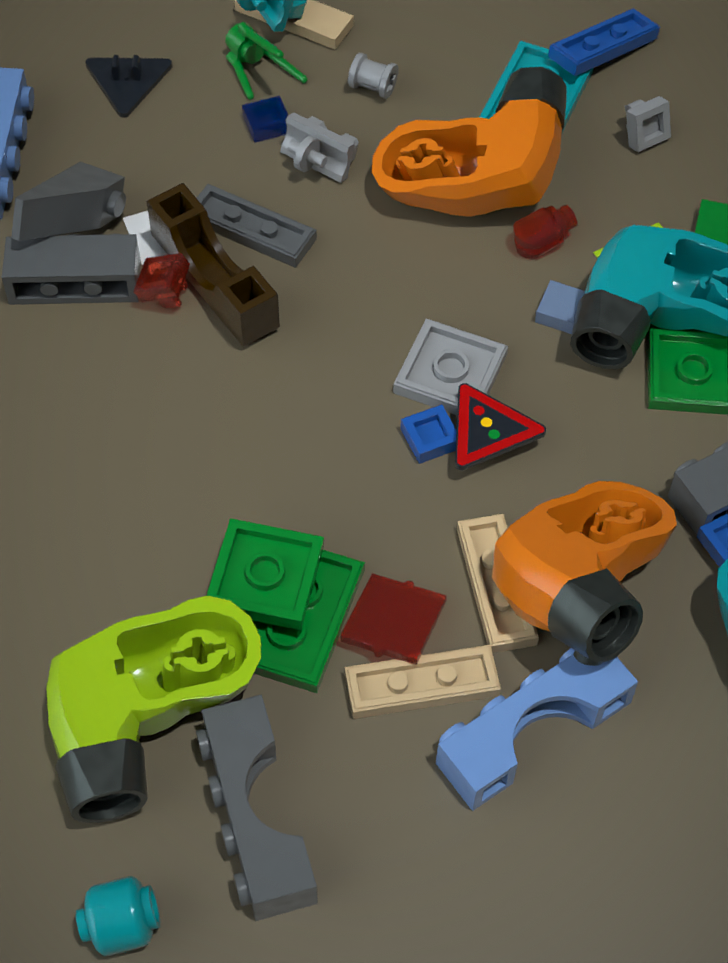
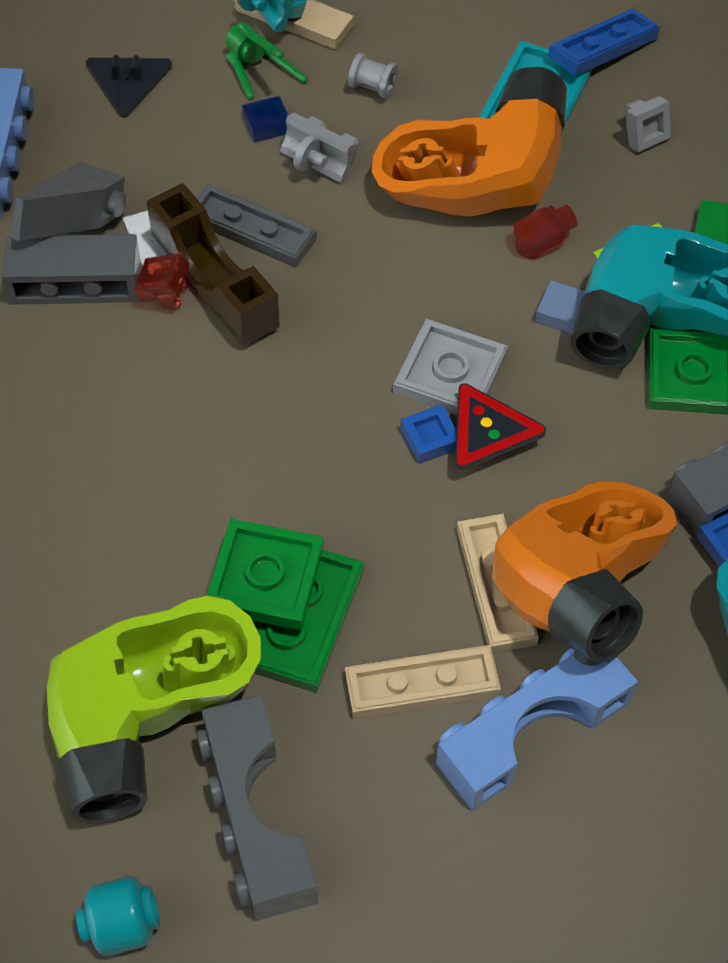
(394, 619): clear red piece -> none

